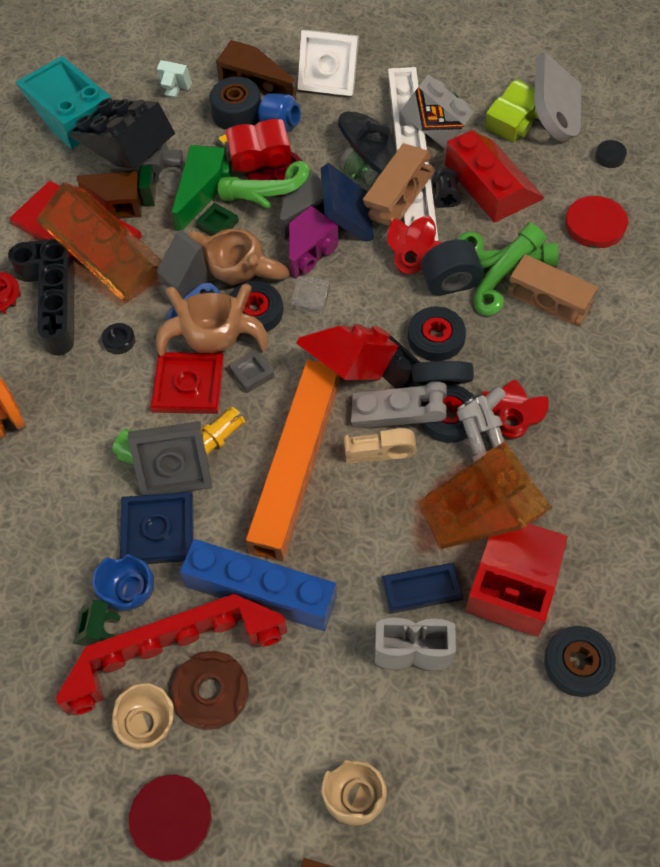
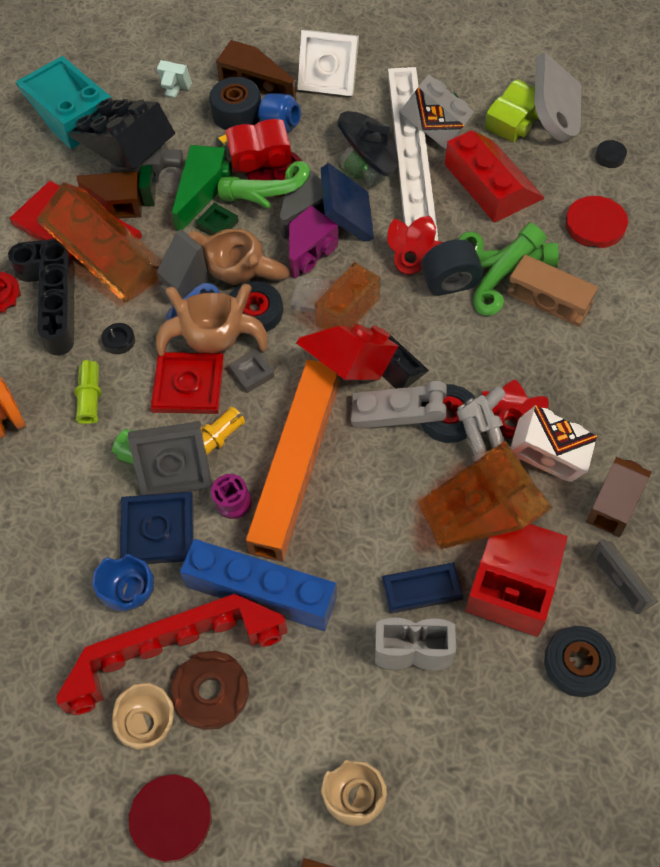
(87, 392): none -> lime axle
(91, 623): dark green tile -> none
(237, 502): none -> magenta wheel
(348, 298): none -> clear orange brick
(384, 446): tan piece -> none
(398, 184): medium nougat piece -> none
(434, 347): black bush -> none
(444, 371): black bush -> none
(446, 188): black bush -> none
(553, 444): none -> white brick
(618, 496): none -> reddish brown slope
(623, 577): none -> dark grey slope

